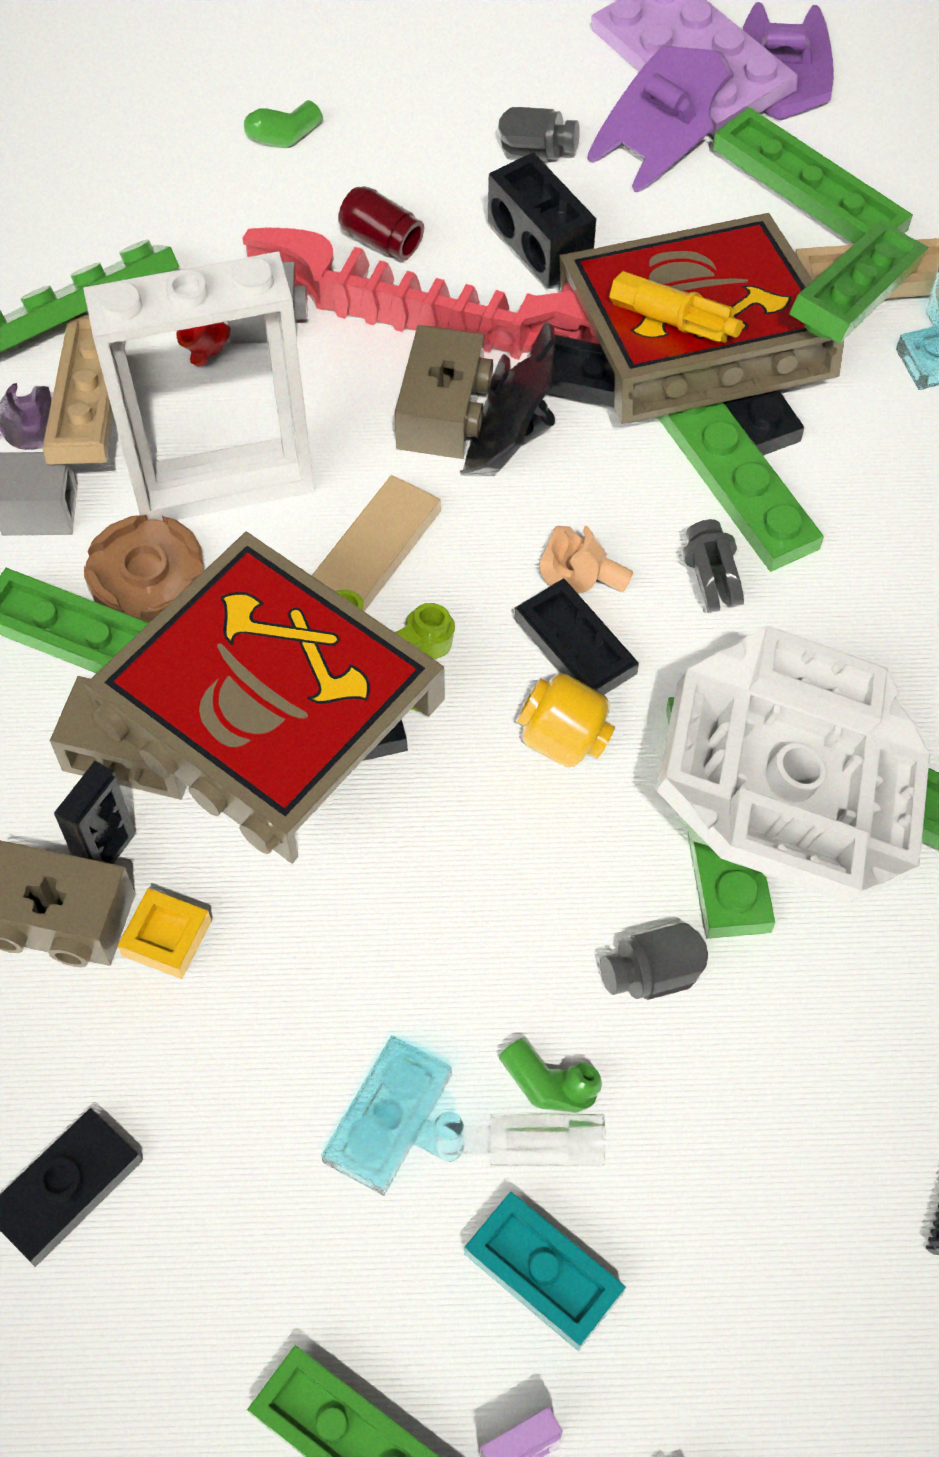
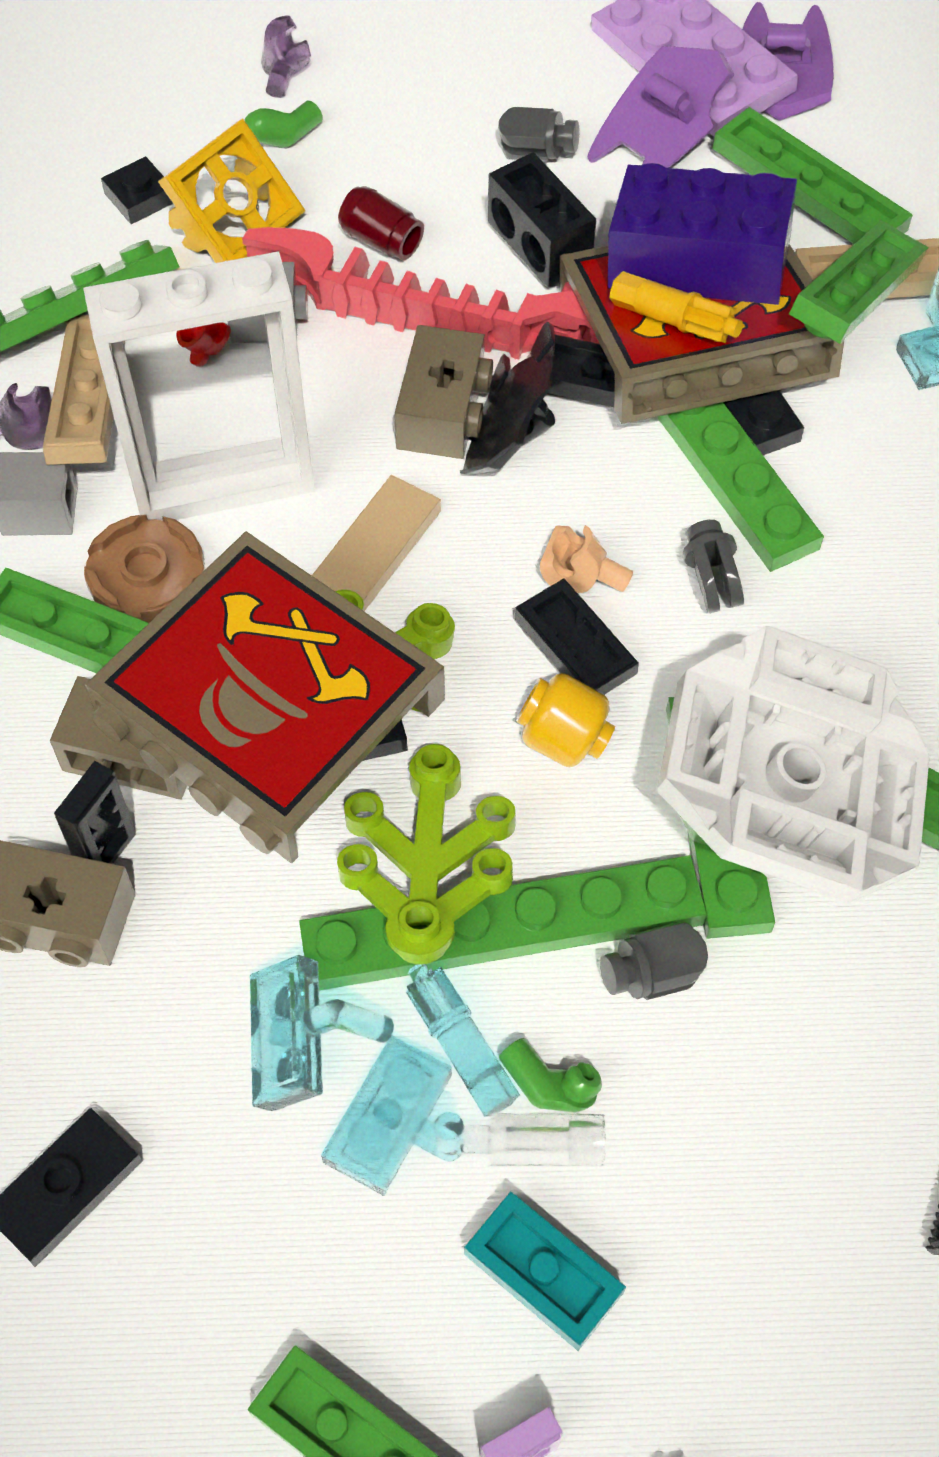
(136, 190): none -> black plate
(164, 933): yellow plate -> none
(255, 173): none -> yellow piece
(281, 55): none -> clear purple piece
(288, 1031): none -> clear light blue plate
(434, 780): none -> lime plant
(460, 1039): none -> clear light blue piece
(517, 922): none -> bright green plate
(703, 231): none -> dark purple brick

